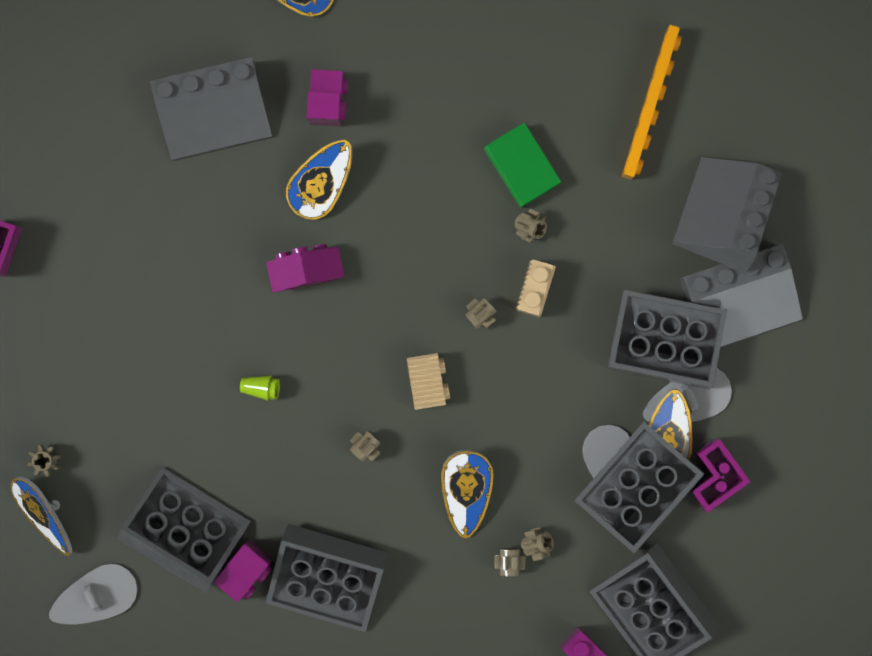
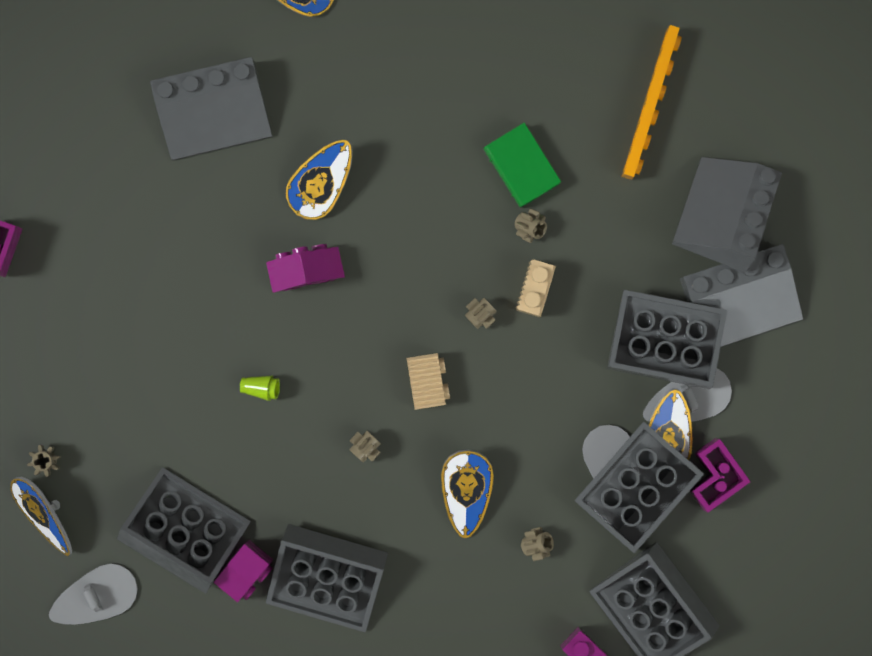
(325, 98): magenta brick -> none
(509, 562): dark tan gear -> none

